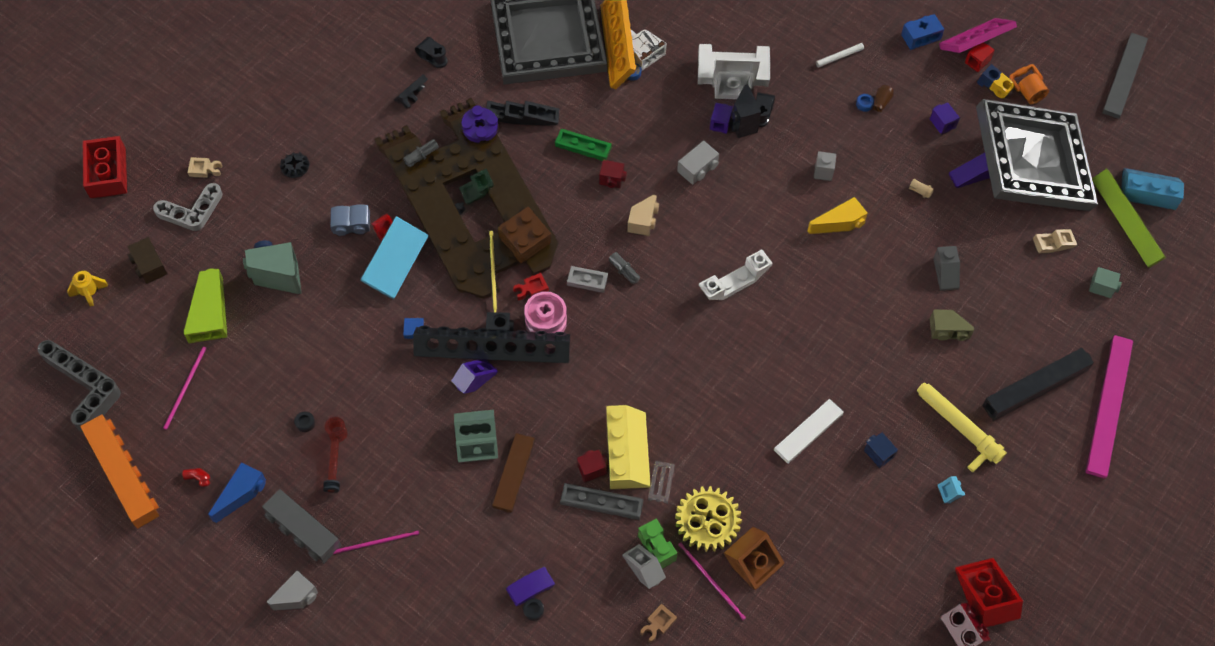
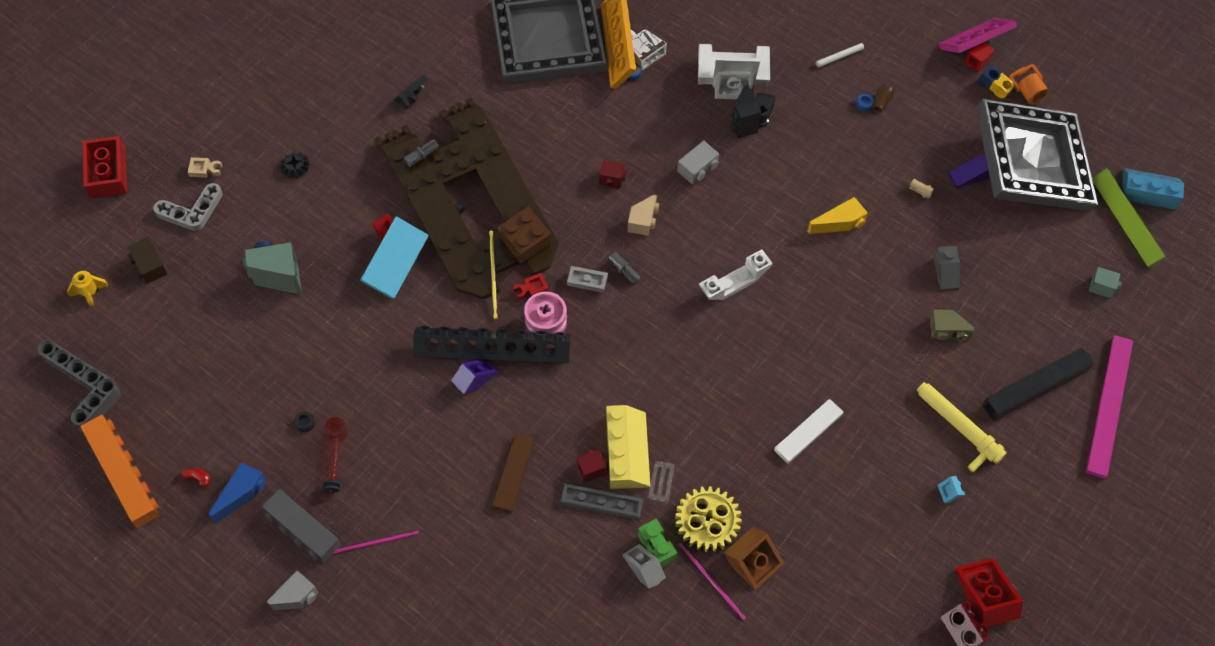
(184, 388): dark pink piece -> none
(207, 309): lime slope -> none
(350, 219): sand blue brick -> none
(410, 325): blue tile -> none
(432, 52): black piece -> none
(475, 435): sand green piece -> none
(478, 187): clear green slope -> none
(480, 133): dark purple plate -> none
(496, 318): black brick -> none
(525, 114): black slope -> none
(530, 586): dark purple slope -> none
(533, 609): black tile -> none
(583, 144): green plate -> none
(659, 621): medium nougat plate -> none
(721, 118): dark purple brick -> none
(824, 166): light grey brick -> none
(880, 449): dark blue brick -> none
(922, 31): blue brick -> none
(944, 118): dark purple brick -> none
(1054, 242): tan slope -> none
(1125, 75): dark grey tile -> none

